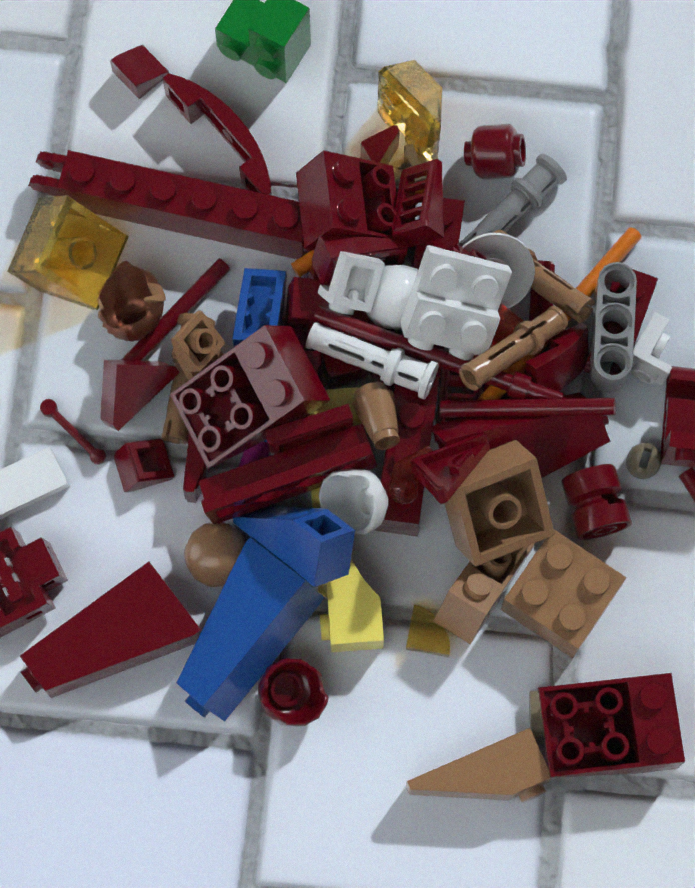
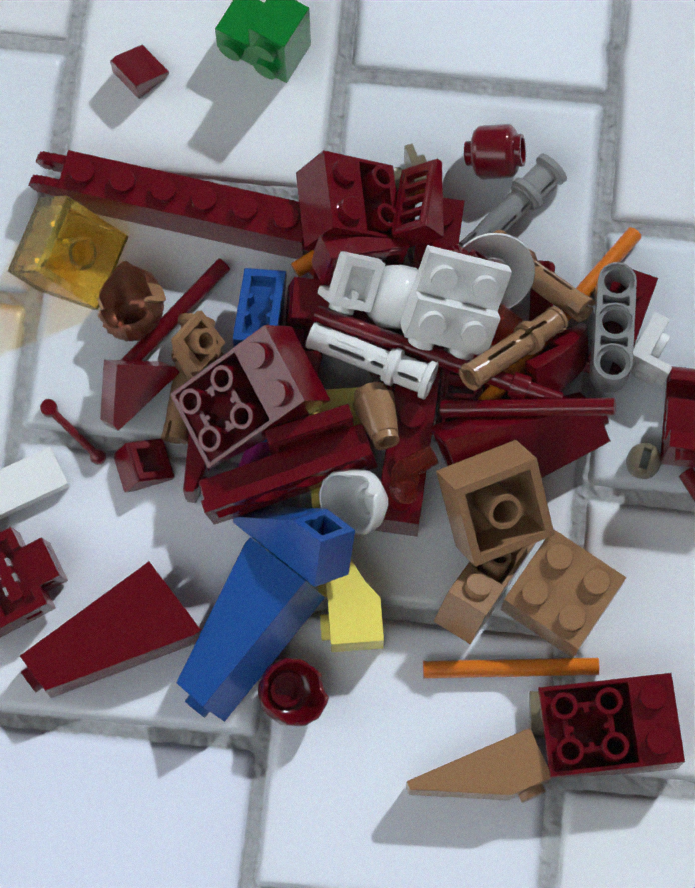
(197, 101): dark red slope -> none
(213, 552): medium nougat hair -> none
(341, 373): dark red slope -> none
(381, 145): dark red slope -> none
(413, 103): clear yellow slope -> none
(427, 635): clear yellow tile -> none
(449, 466): dark red tile -> none
(511, 668): none -> orange bar
(596, 502): dark red wheel -> none

